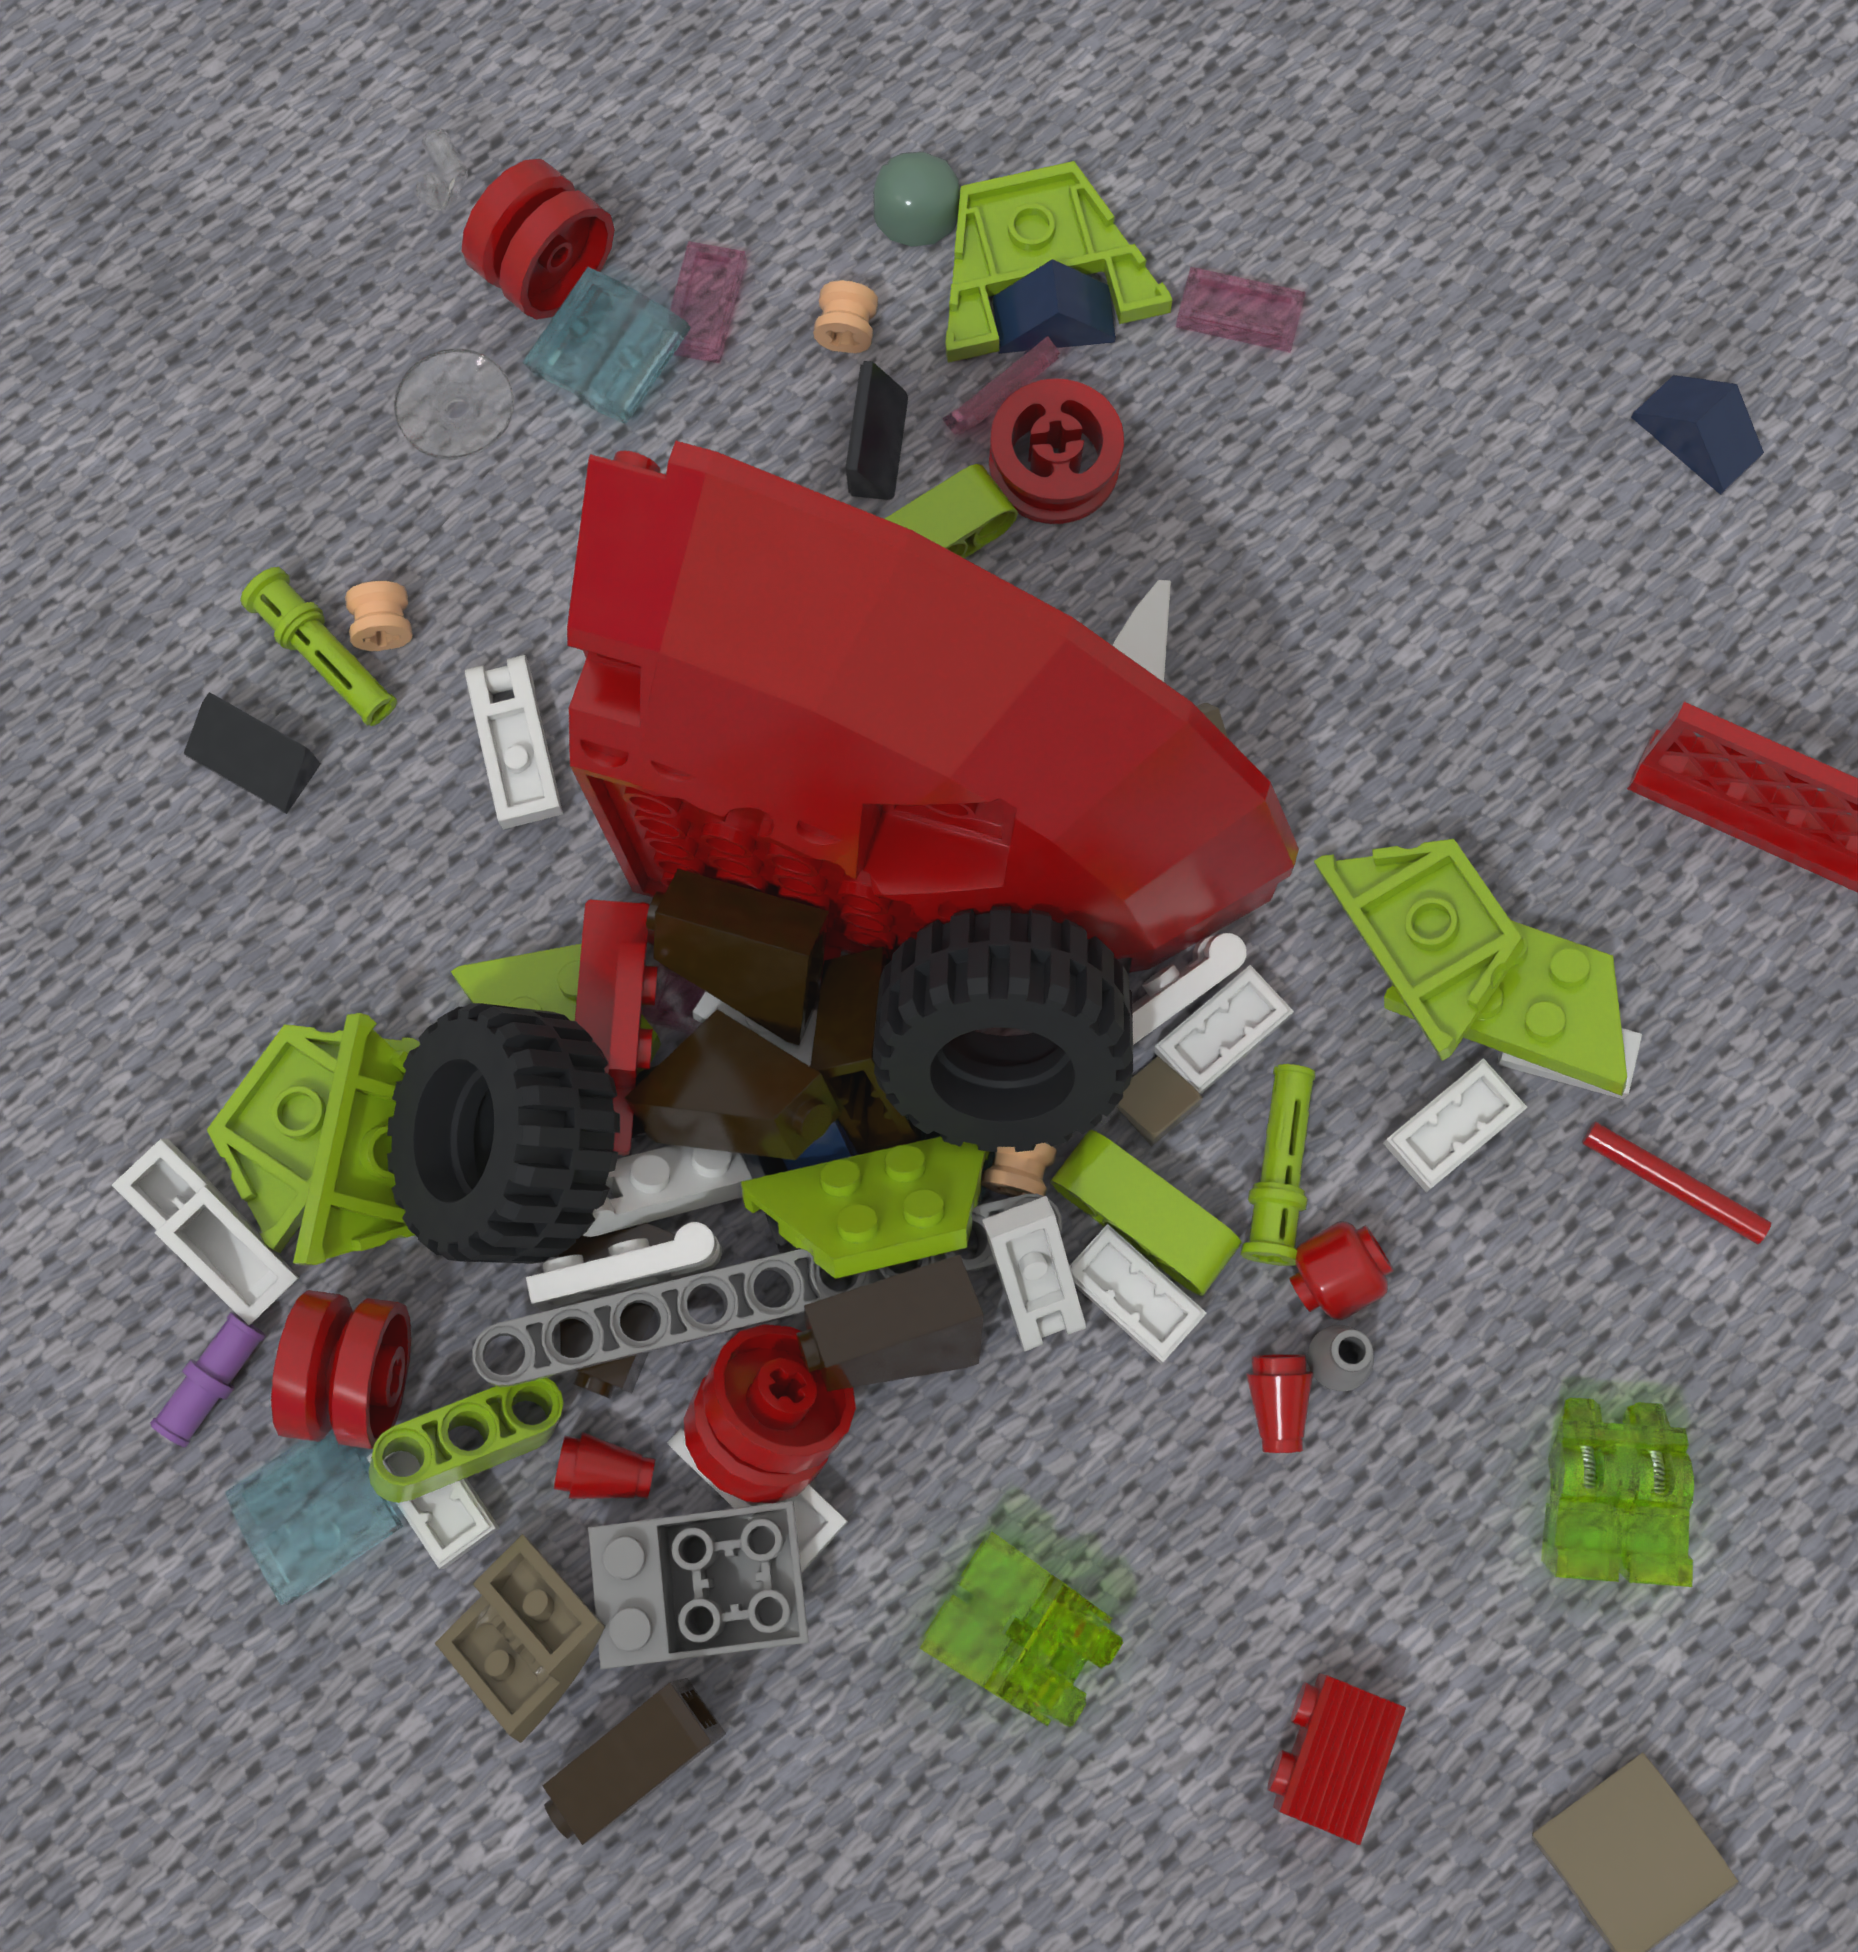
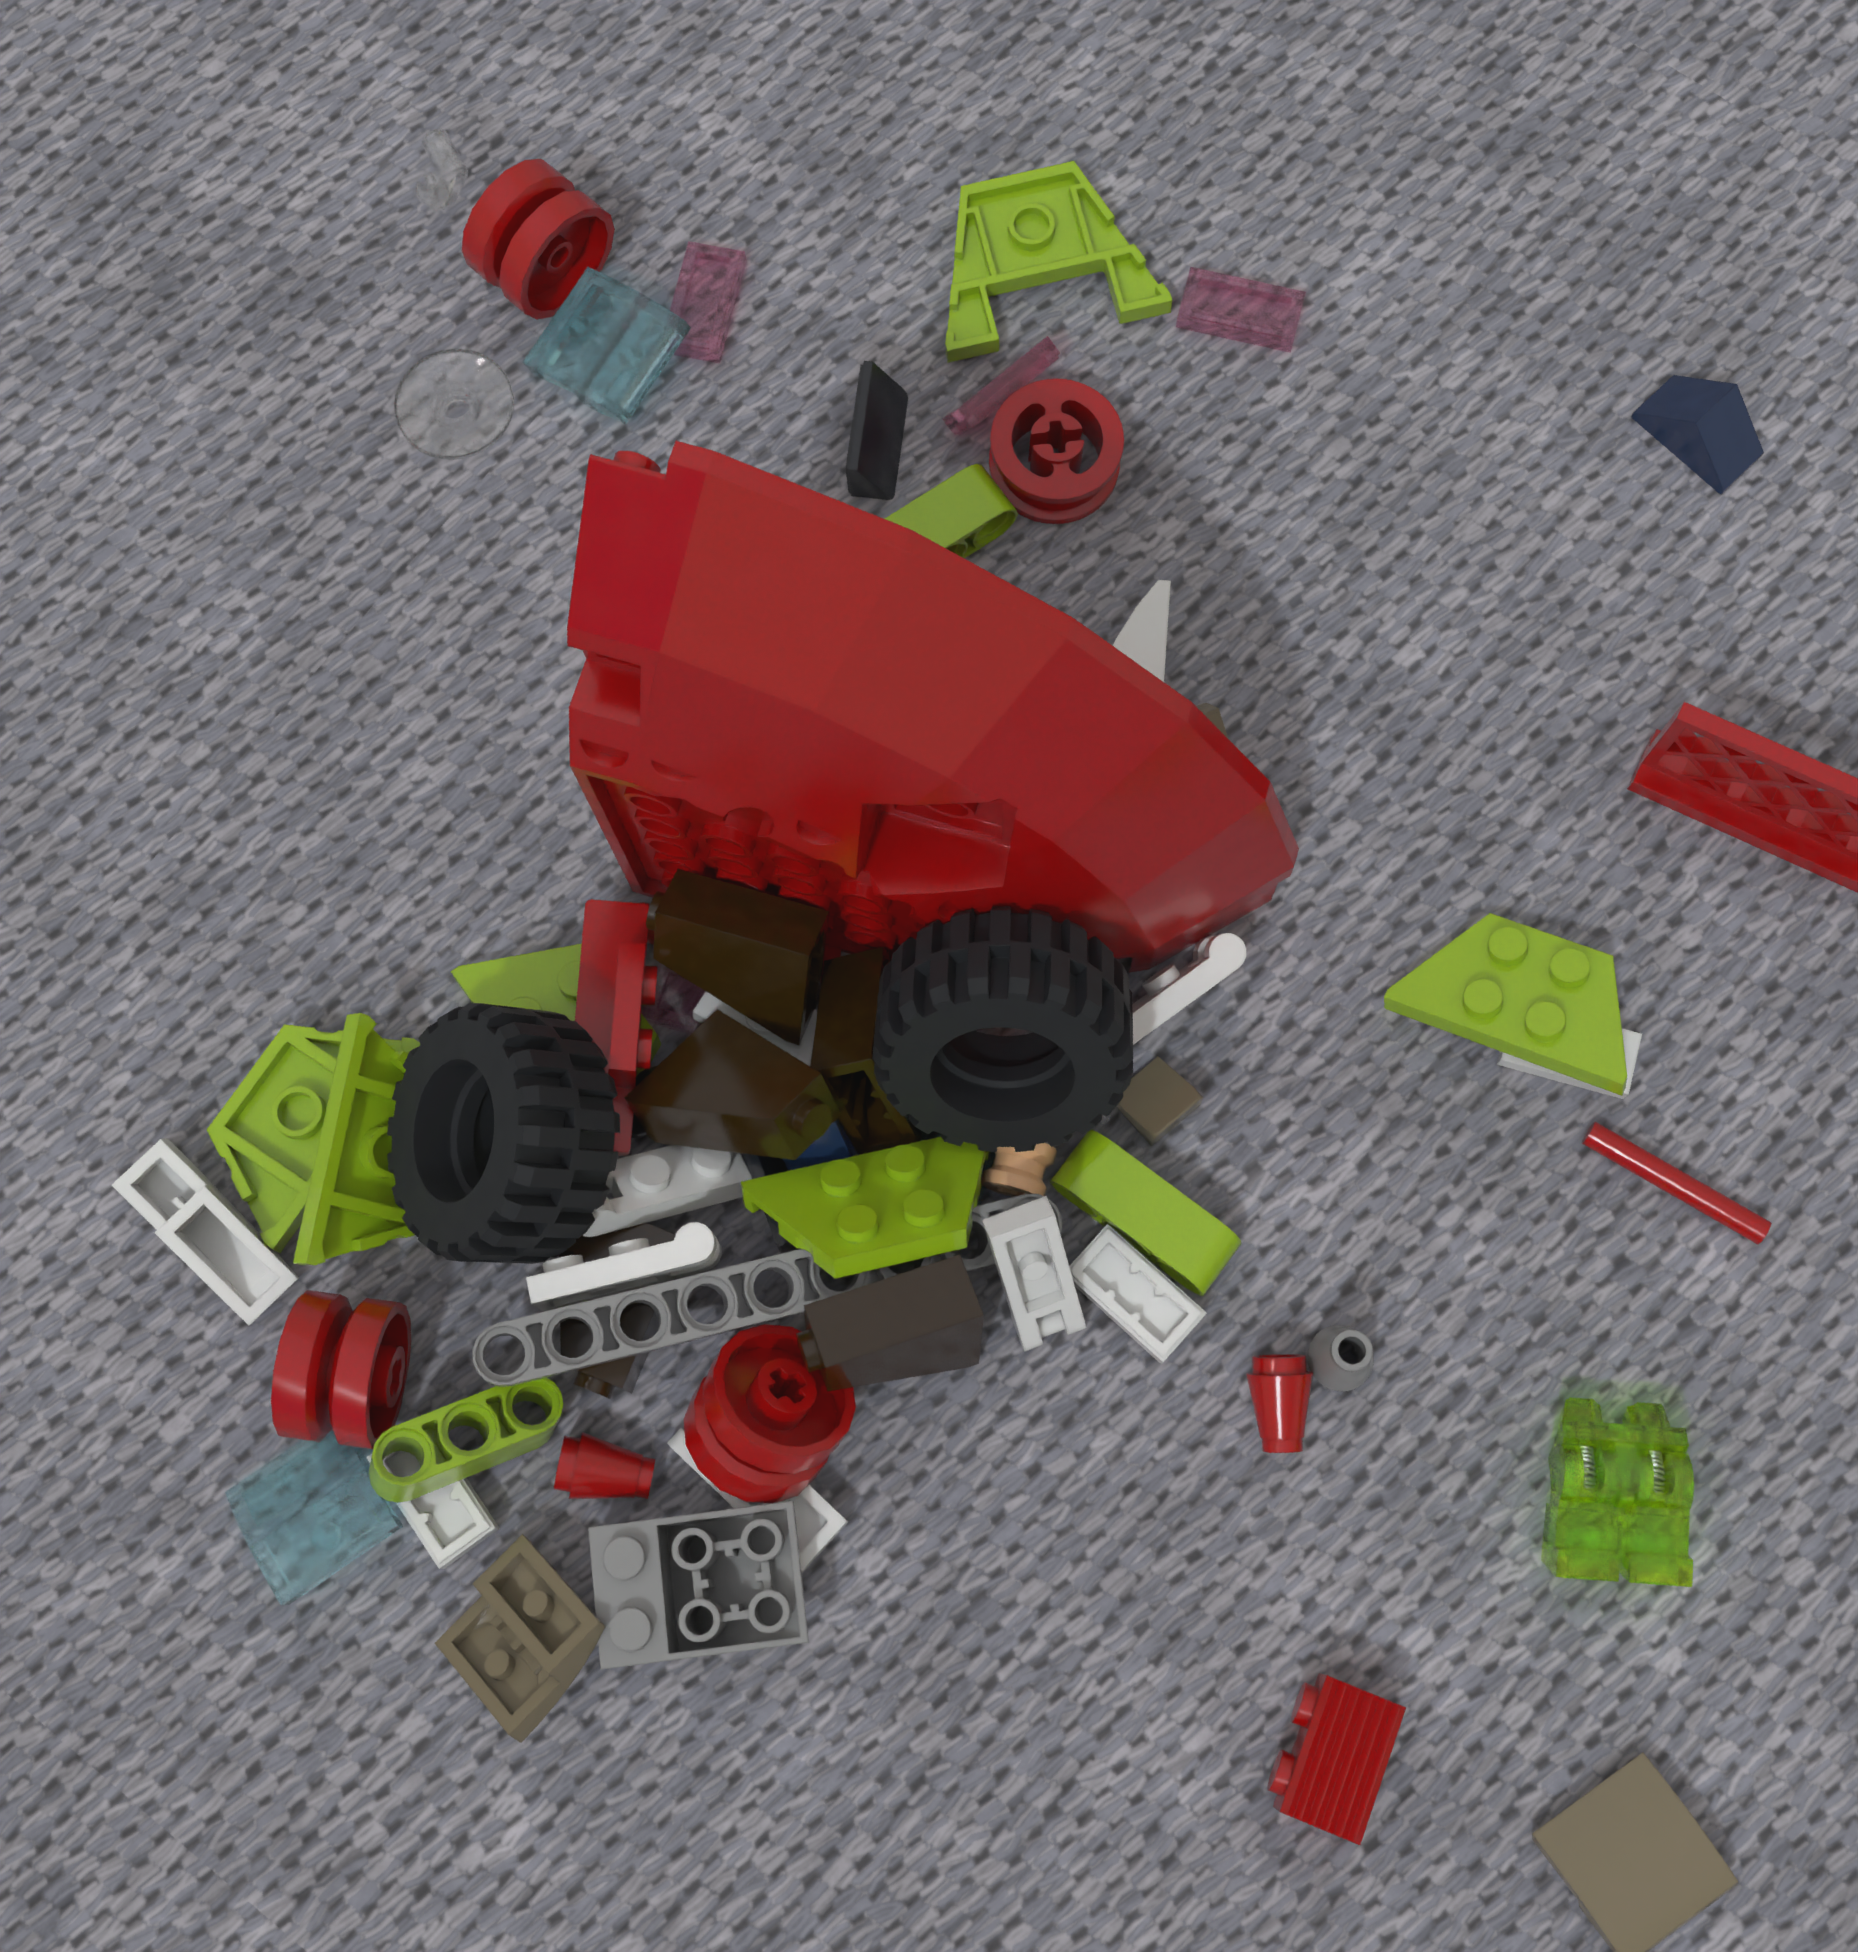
(207, 1380): medium lavender pin -> none
(250, 753): black slope -> none
(301, 628): lime pin -> none
(378, 616): light nougat wheel -> none
(513, 744): white plate -> none
(631, 1761): dark brown slope -> none
(845, 316): light nougat wheel -> none
(916, 199): sand green hair -> none
(1043, 1646): clear neon green hips -> none
(1053, 304): dark blue slope -> none
(1224, 1030): white plate -> none
(1278, 1194): lime pin -> none
(1341, 1270): red head -> none
(1429, 931): lime wing -> none
(1454, 1125): white plate -> none

